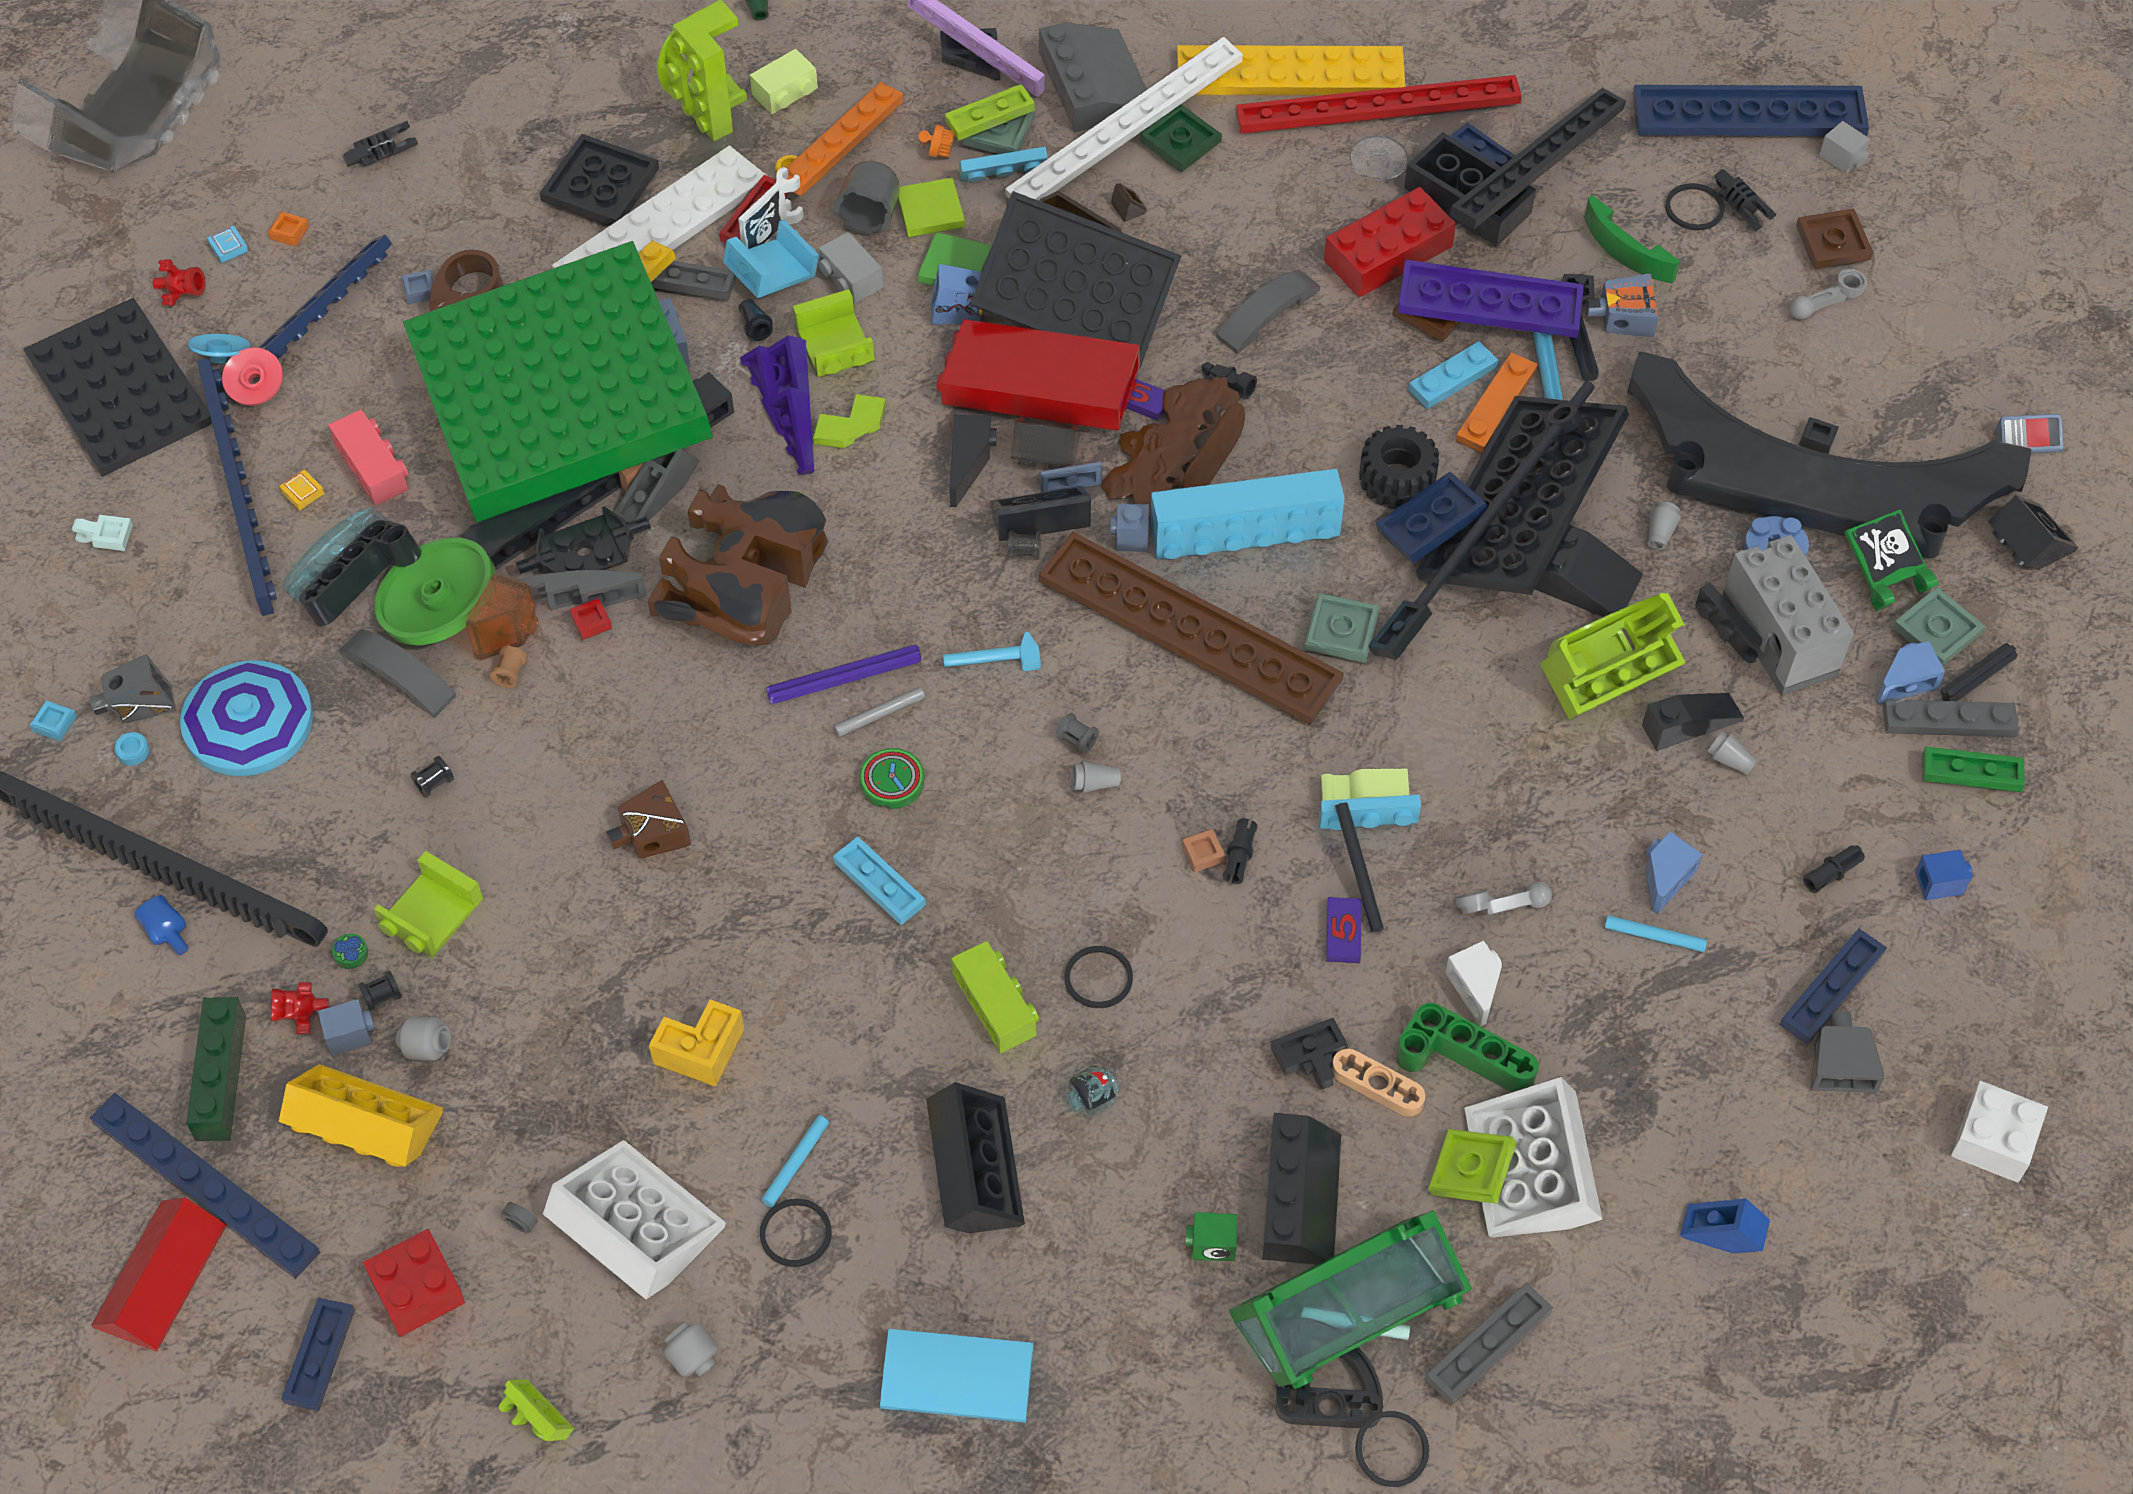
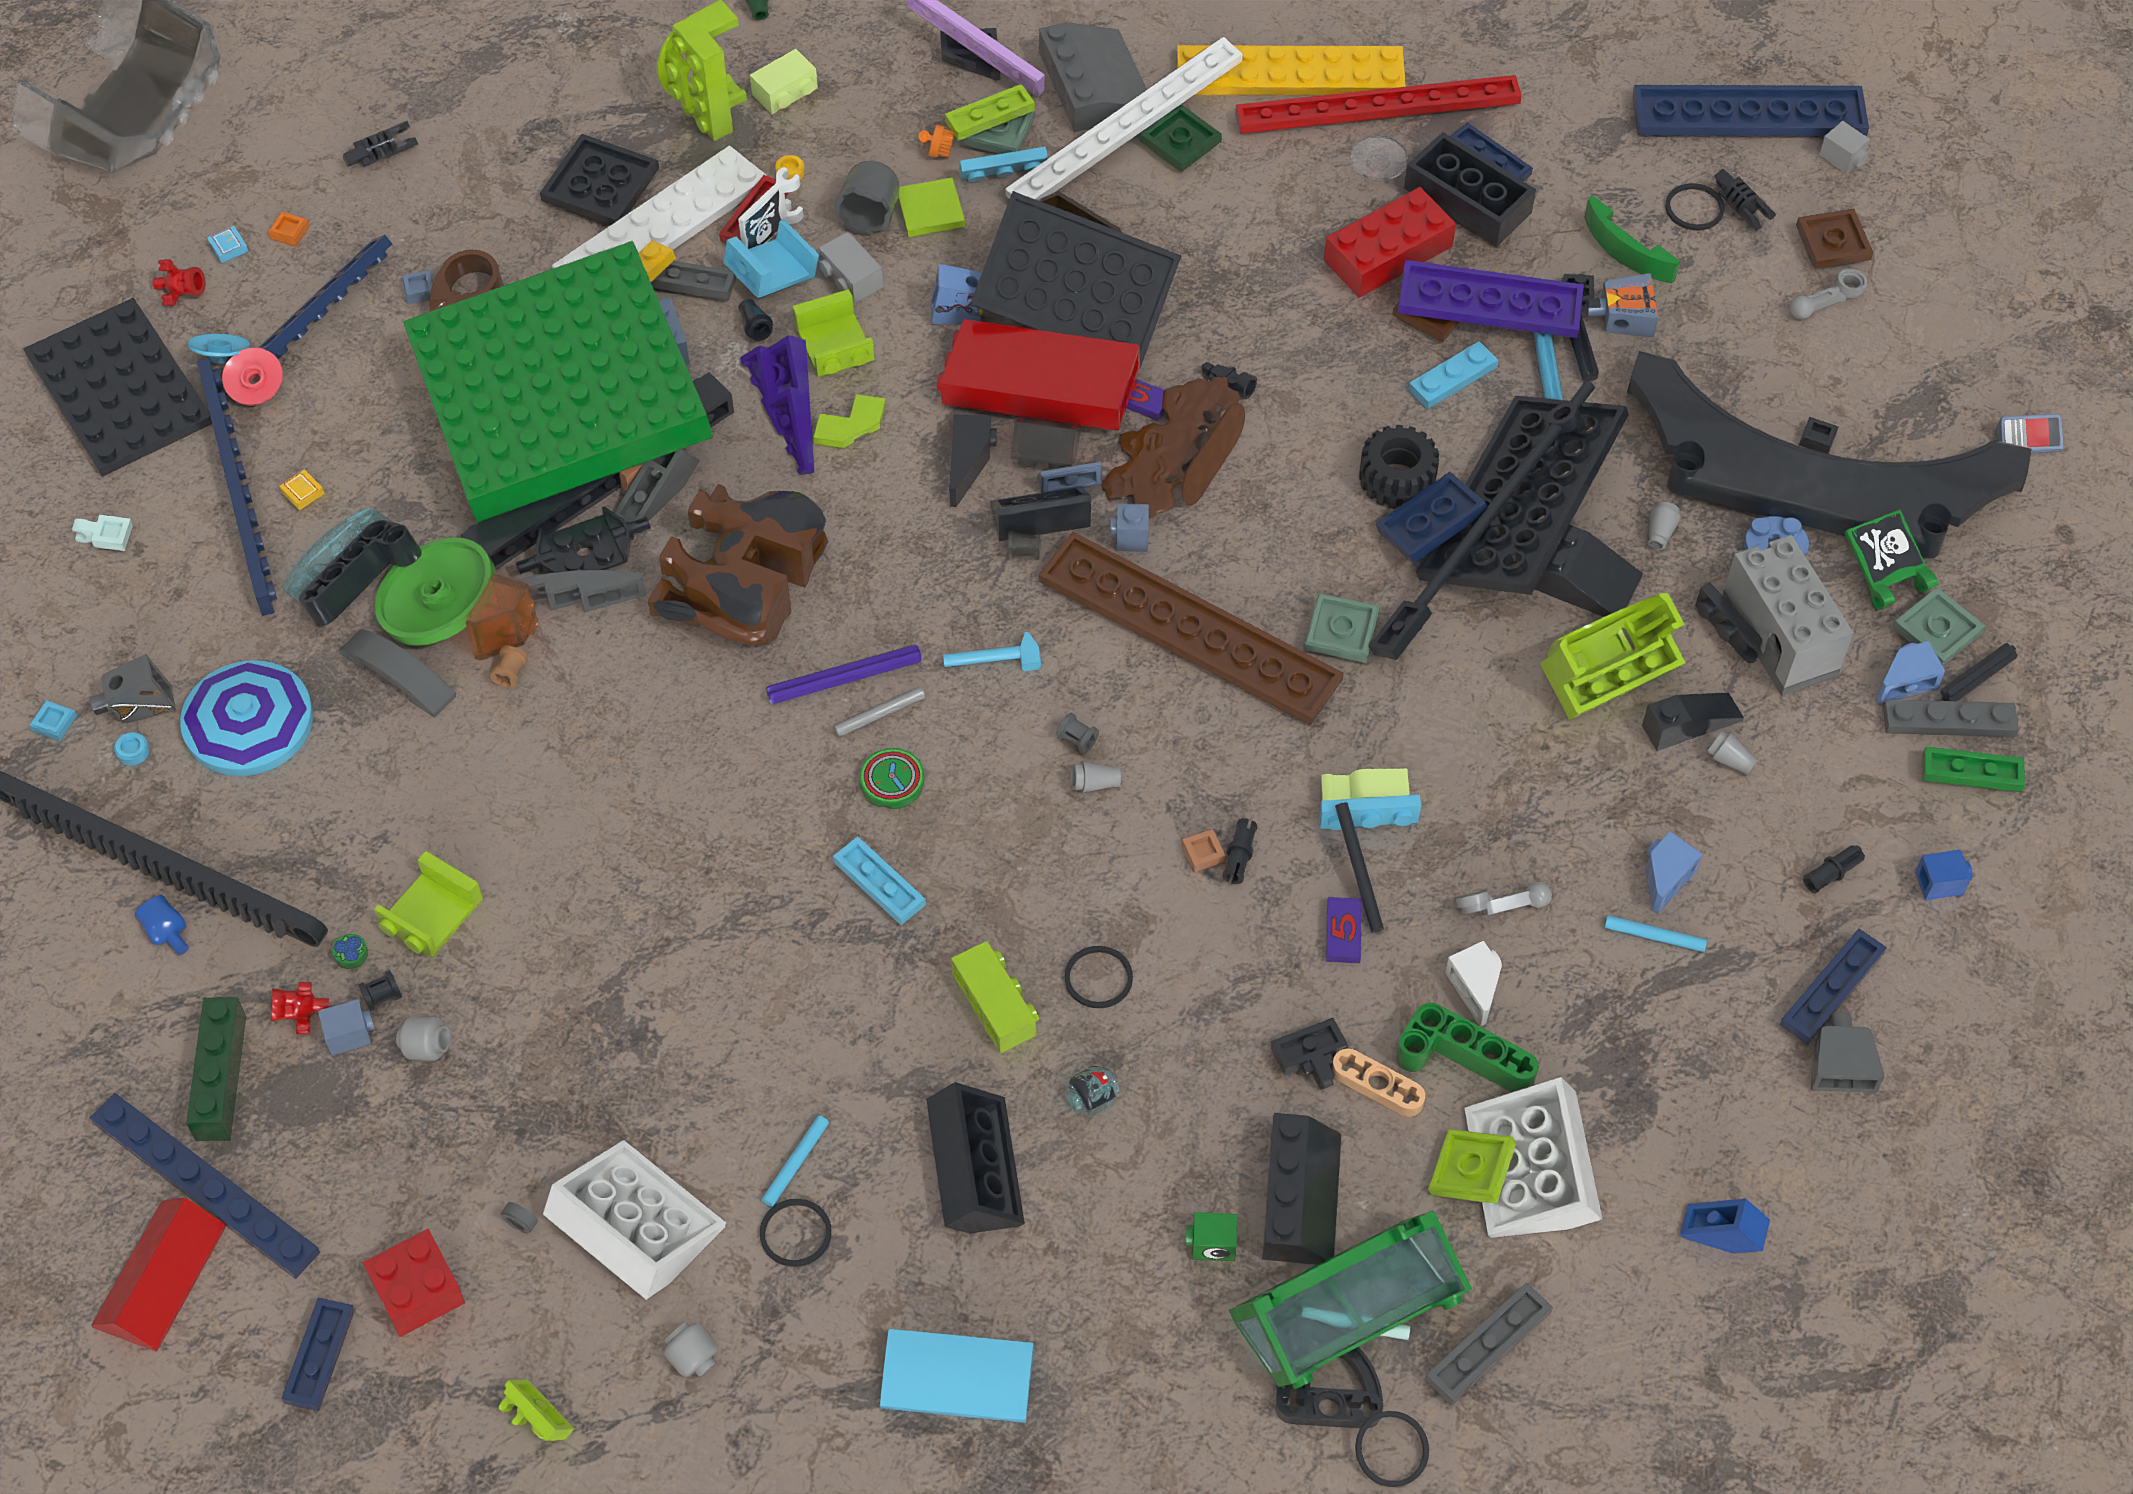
(359, 1115): yellow slope -> none
(369, 456): coral brick -> none
(432, 776): black bush -> none
(590, 618): red plate -> none
(650, 823): reddish brown torso -> none
(701, 1050): yellow panel -> none
(844, 135): orange plate -> none
(952, 252): bright green tile -> none
(1127, 202): dark brown slope -> none
(1246, 514): medium azure brick -> none
(1263, 306): dark grey slope -> none
(1495, 401): orange plate -> none
(1536, 158): black plate -> none
(1999, 1131): white brick -> none
(2031, 533): black slope -> none

